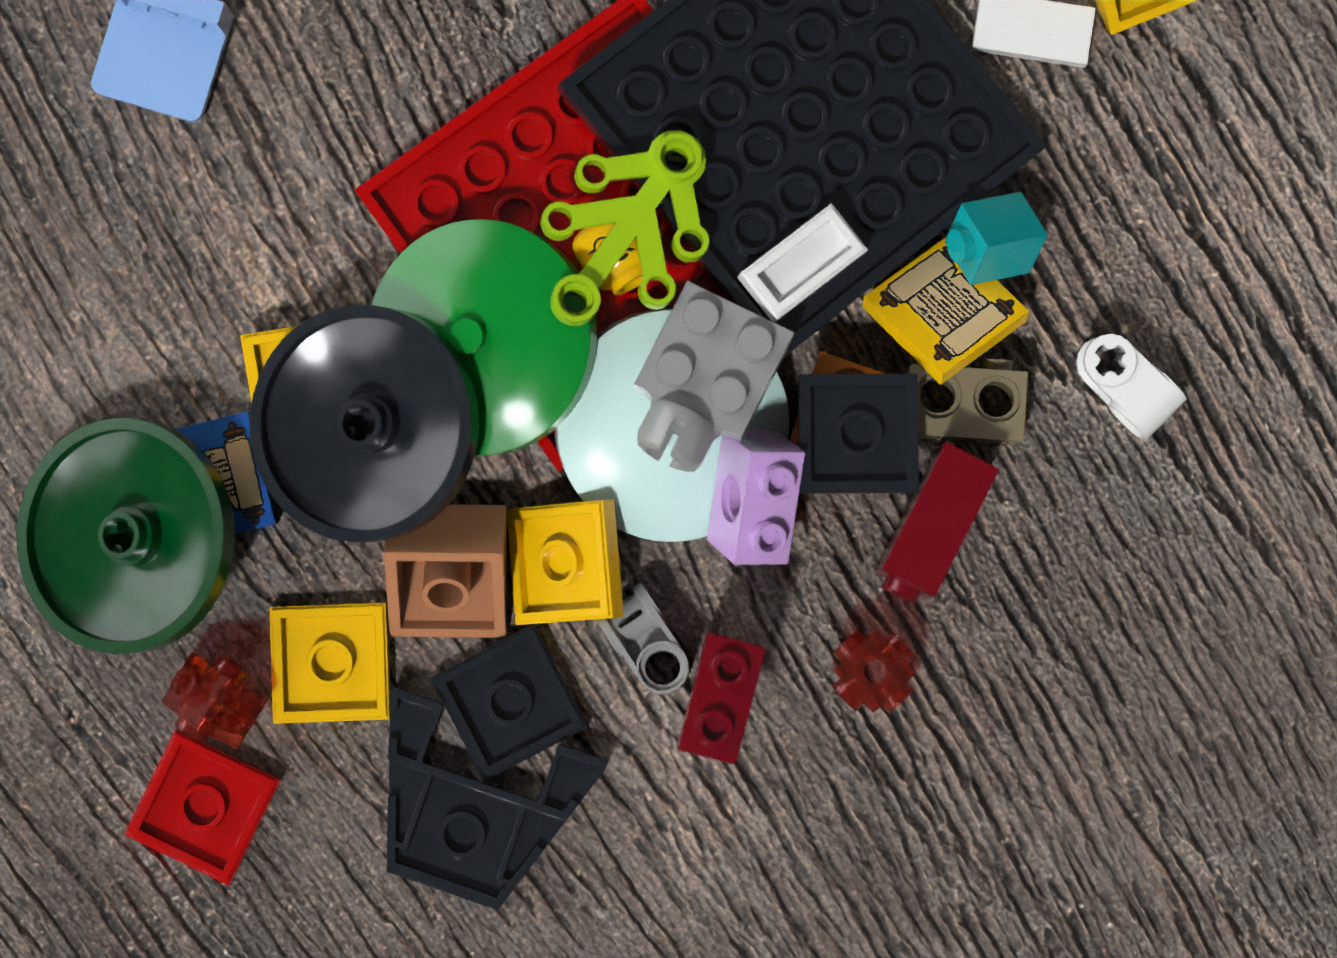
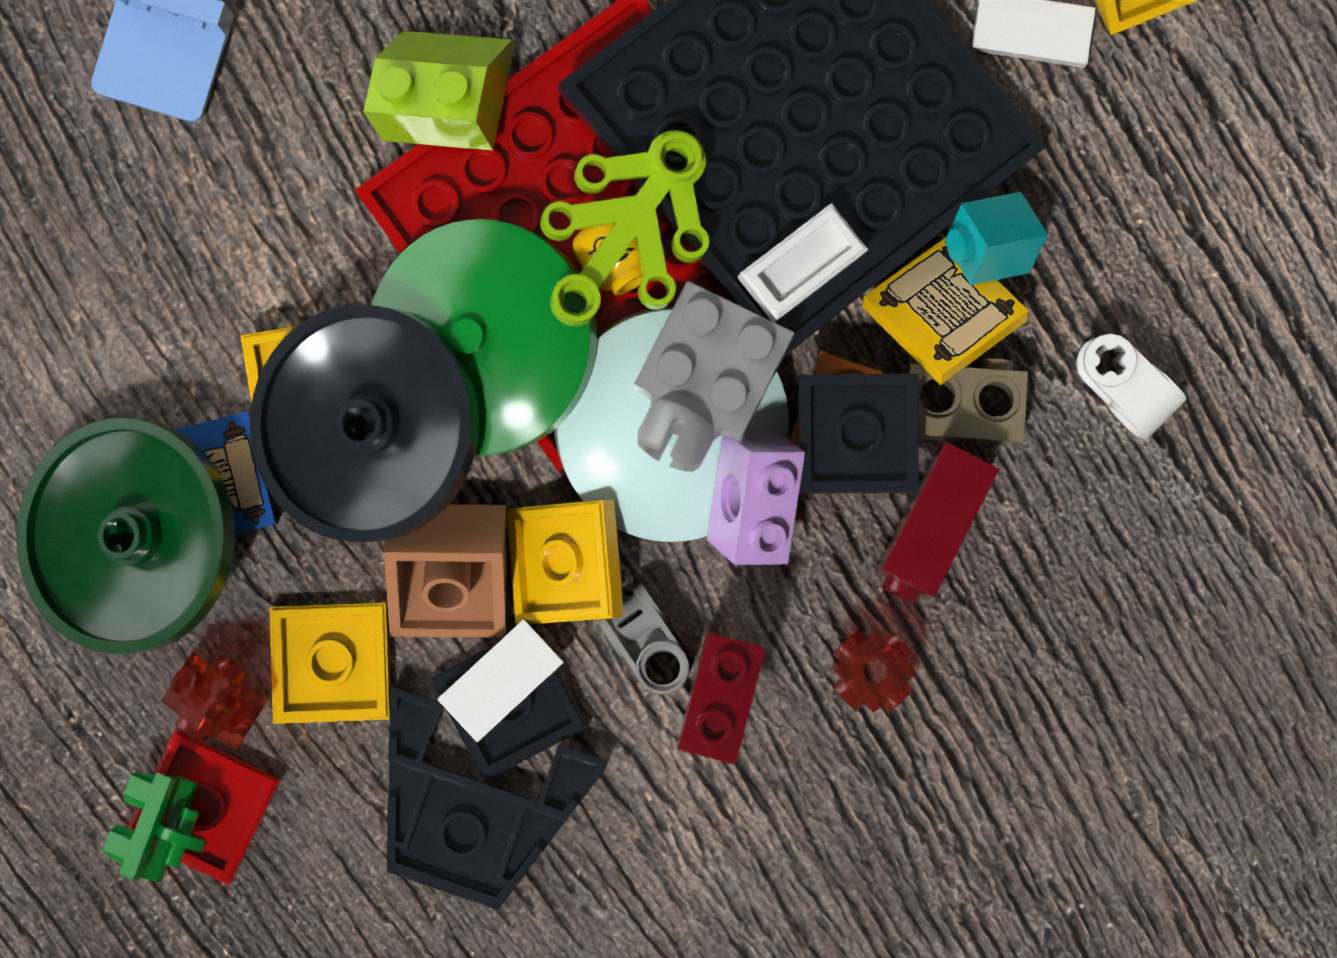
(162, 829): none -> green hips
(439, 89): none -> lime slope
(500, 680): none -> white tile

